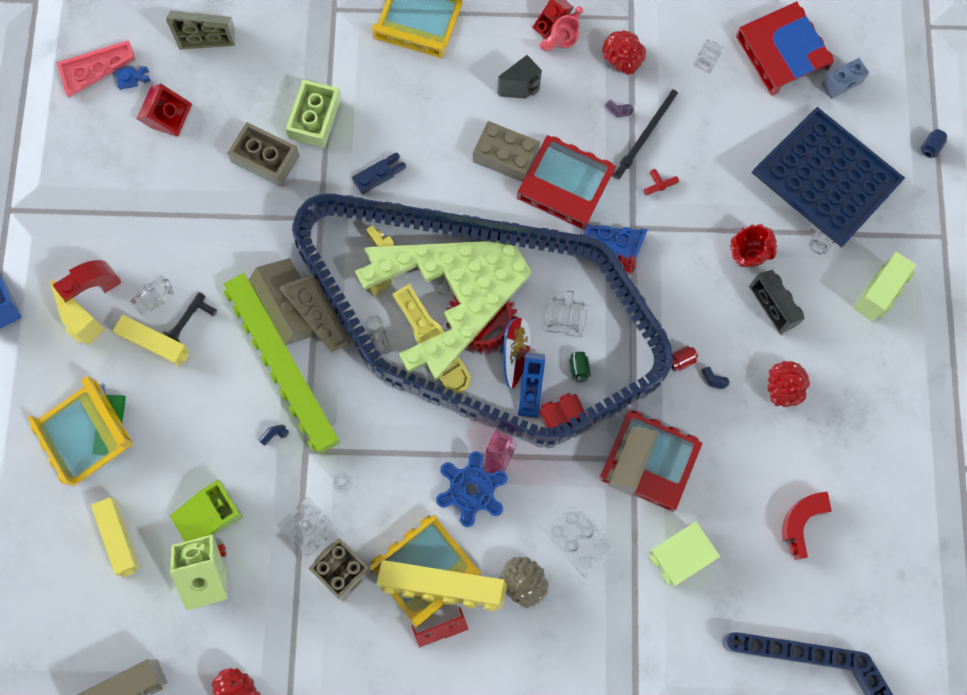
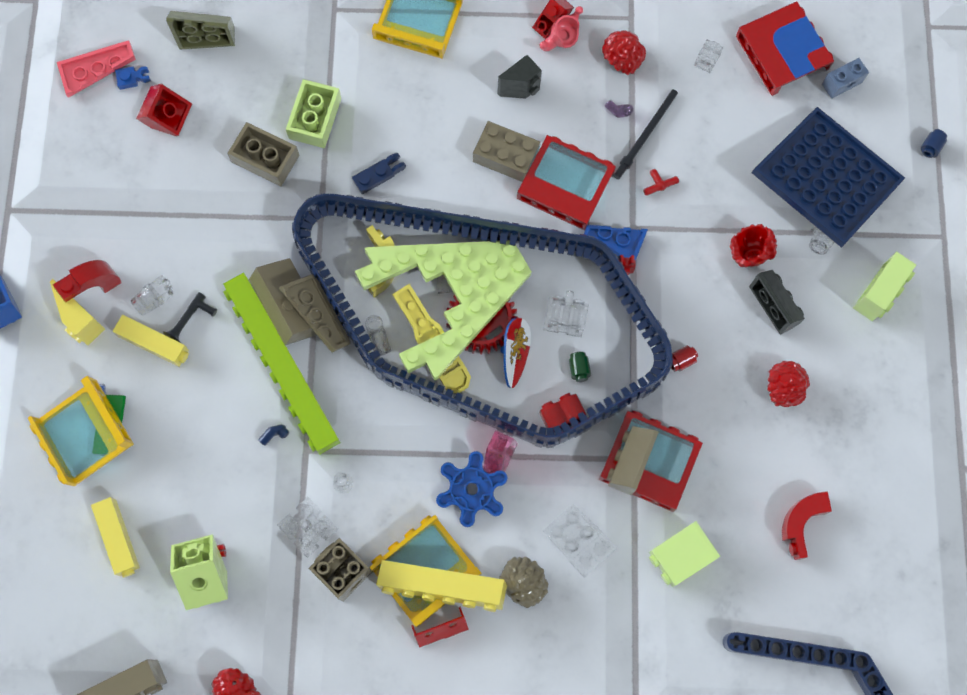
(206, 512): lime slope -> none
(531, 384): blue slope -> none
(714, 380): dark blue arm -> none

